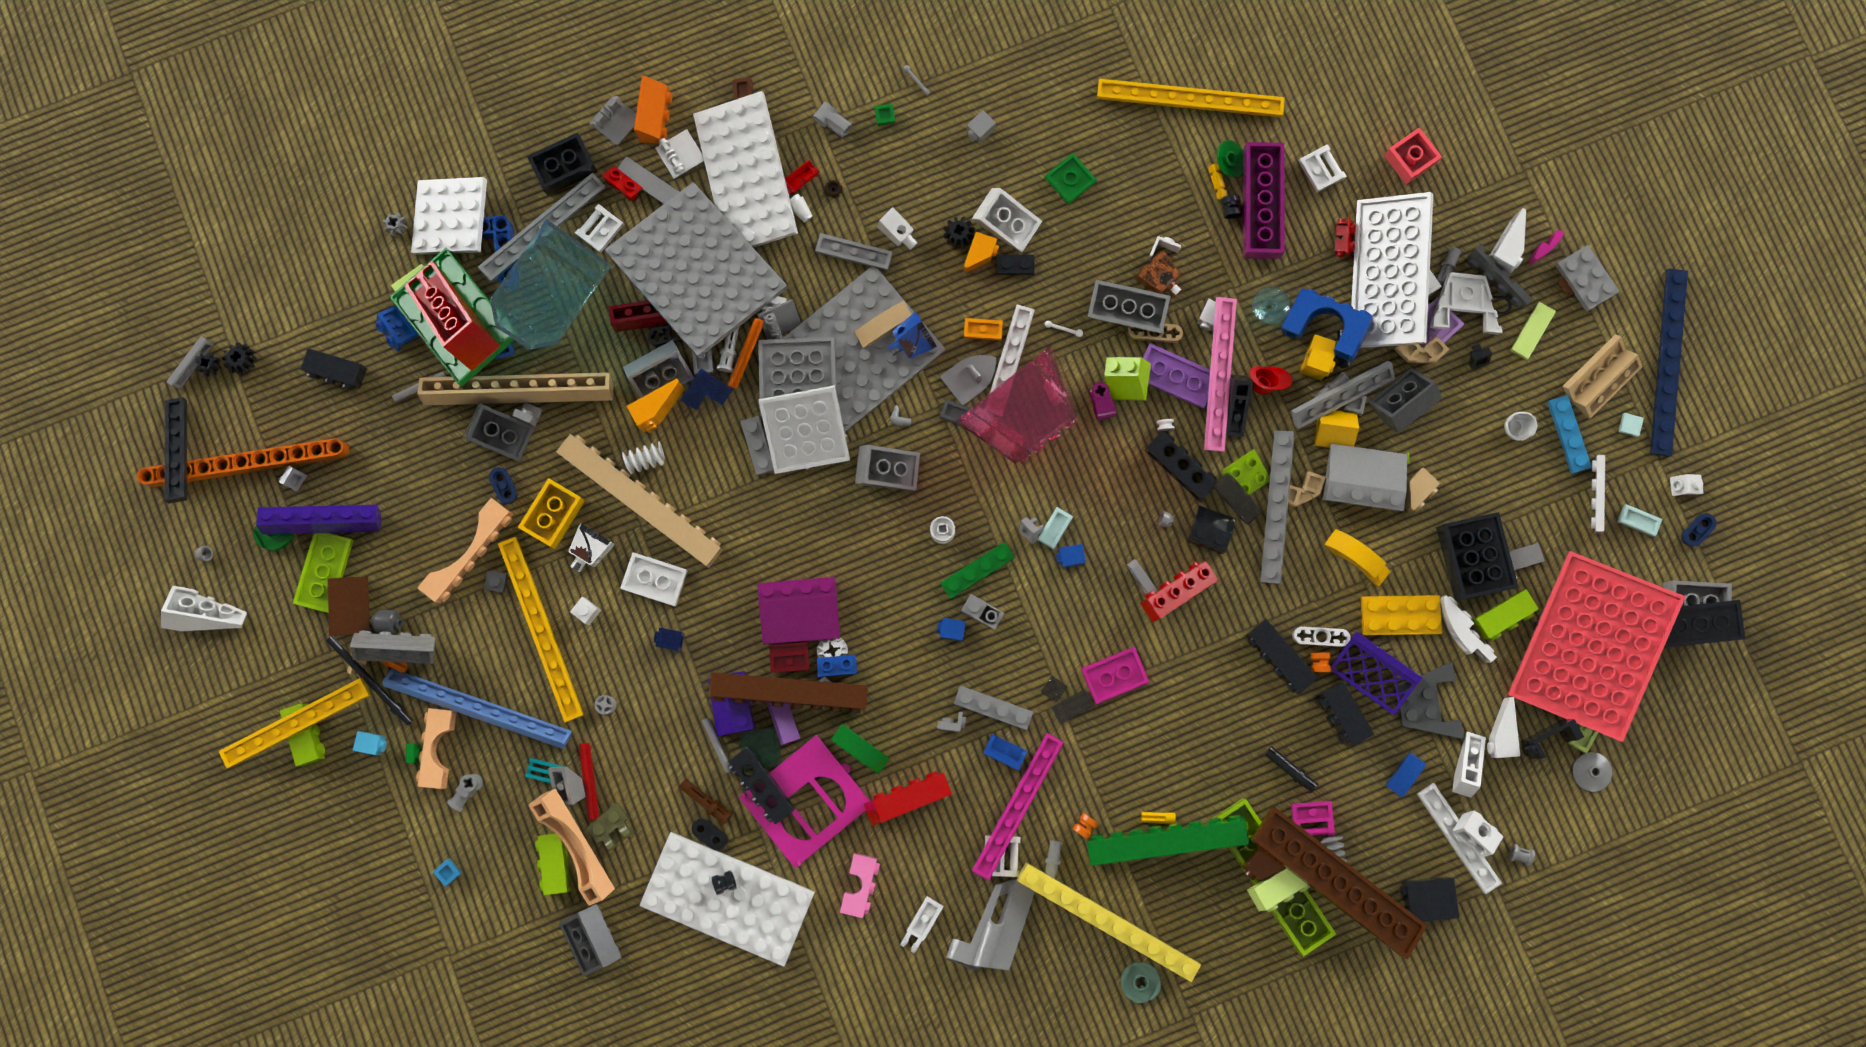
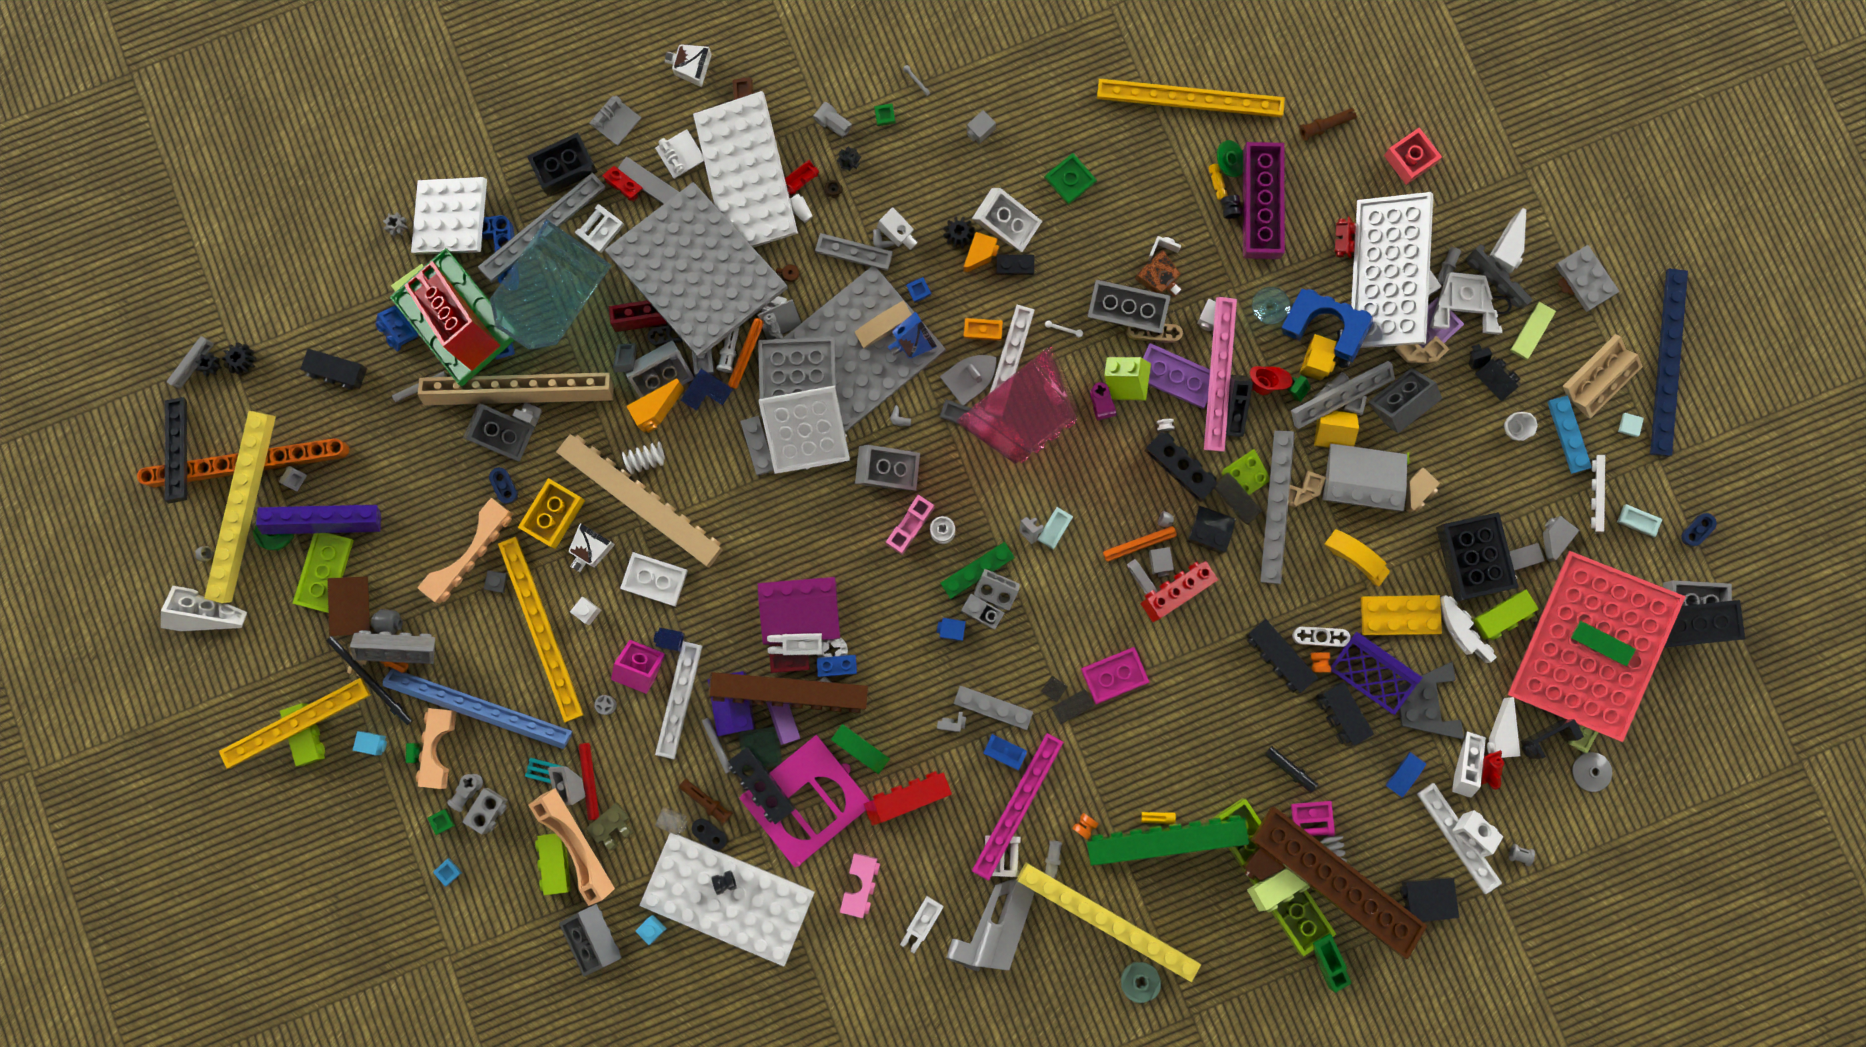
(240, 507): none -> light yellow brick
(441, 821): none -> green plate
(482, 808): none -> light grey brick
(625, 357): none -> dark grey tile
(637, 666): none -> dark pink slope
(651, 929): none -> medium azure brick
(652, 111): orange slope -> none
(671, 821): none -> clear brick
(678, 700): none -> white tile
(690, 63): none -> white torso
(786, 270): none -> reddish brown piece
(796, 644): none -> white hinge
(849, 158): none -> black gear
(877, 240): none -> light grey animal
(910, 525): none -> bright pink arch
(918, 290): none -> blue plate
(999, 585): none -> light grey brick
(1071, 556): blue brick -> none
(1139, 543): none -> orange axle
(1161, 561): none -> light grey brick
(1300, 388): none -> green tile
(1317, 171): white plate -> none
(1319, 126): none -> reddish brown pin
(1331, 963): none -> green slope
(1492, 770): none -> red hinge
(1498, 378): none -> black bracket
(1543, 248): dark pink slope -> none
(1557, 537): none -> light grey slope
(1603, 643): none -> green tile
(1686, 485): white bracket -> none

